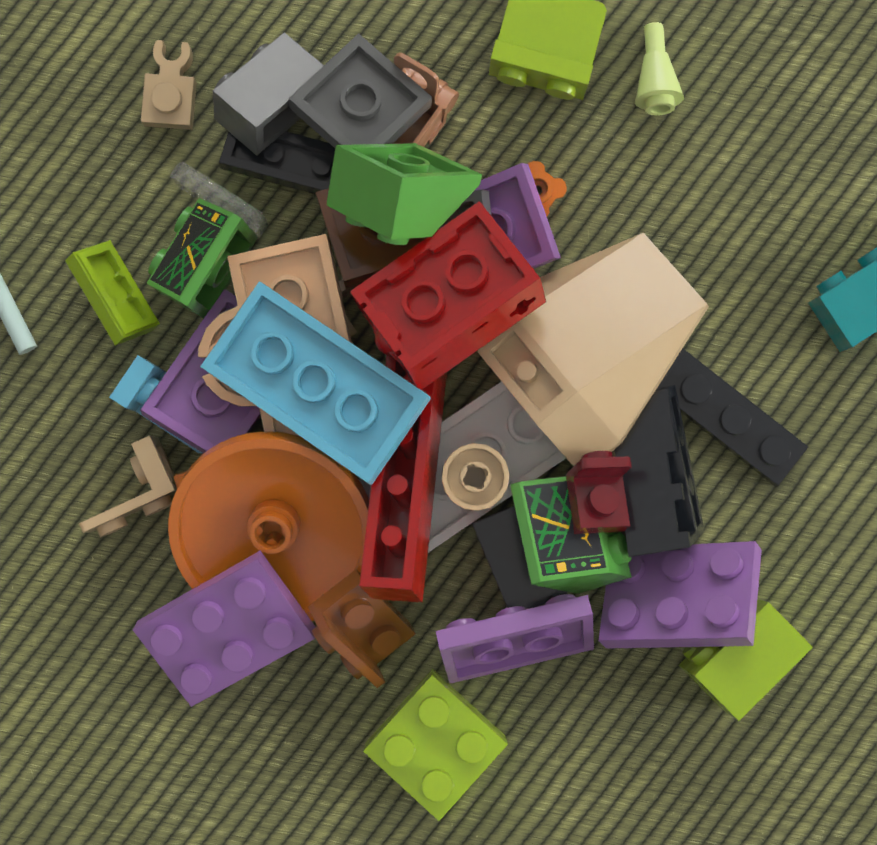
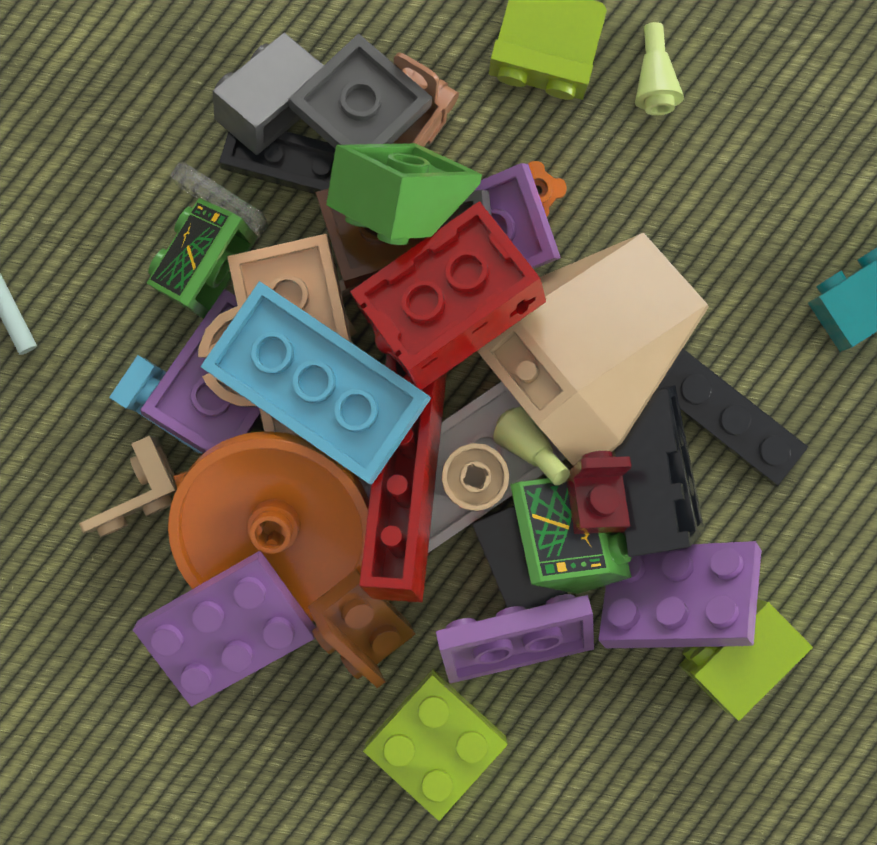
(112, 292): lime plate -> none
(169, 95): tan plate -> none
(526, 440): none -> yellowish green cone

